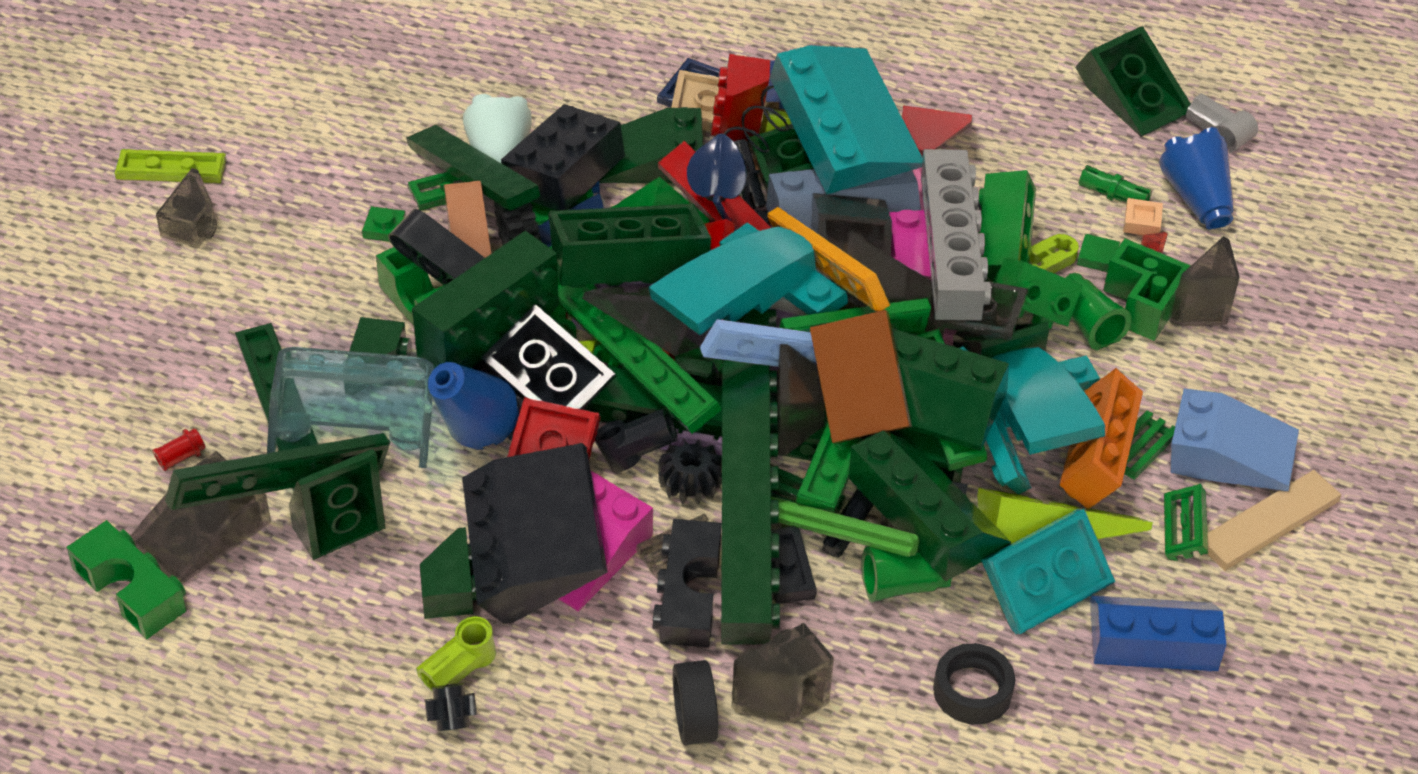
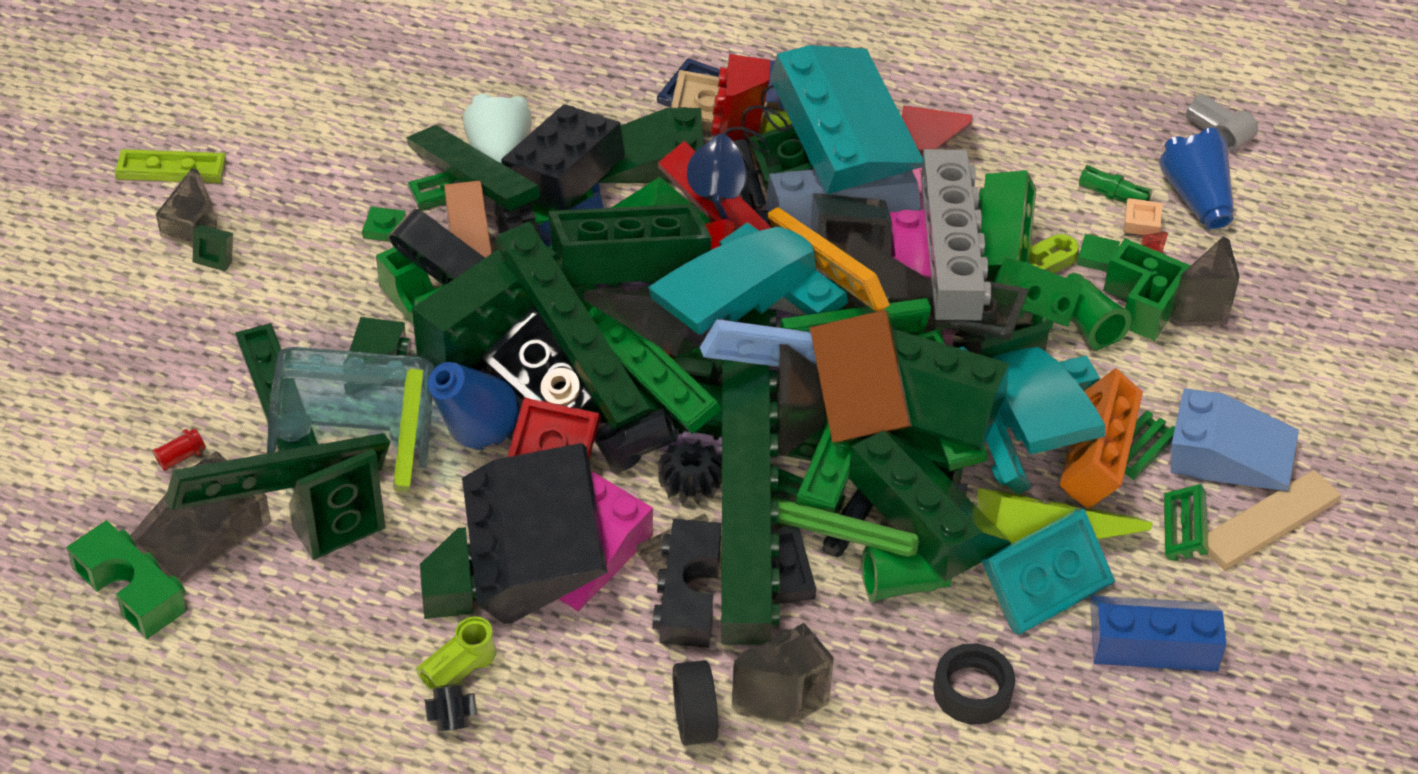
(212, 247): none -> dark green plate
(408, 430): none -> lime tile
(567, 394): none -> plate
(572, 325): none -> dark green plate
(1134, 82): dark green slope -> none

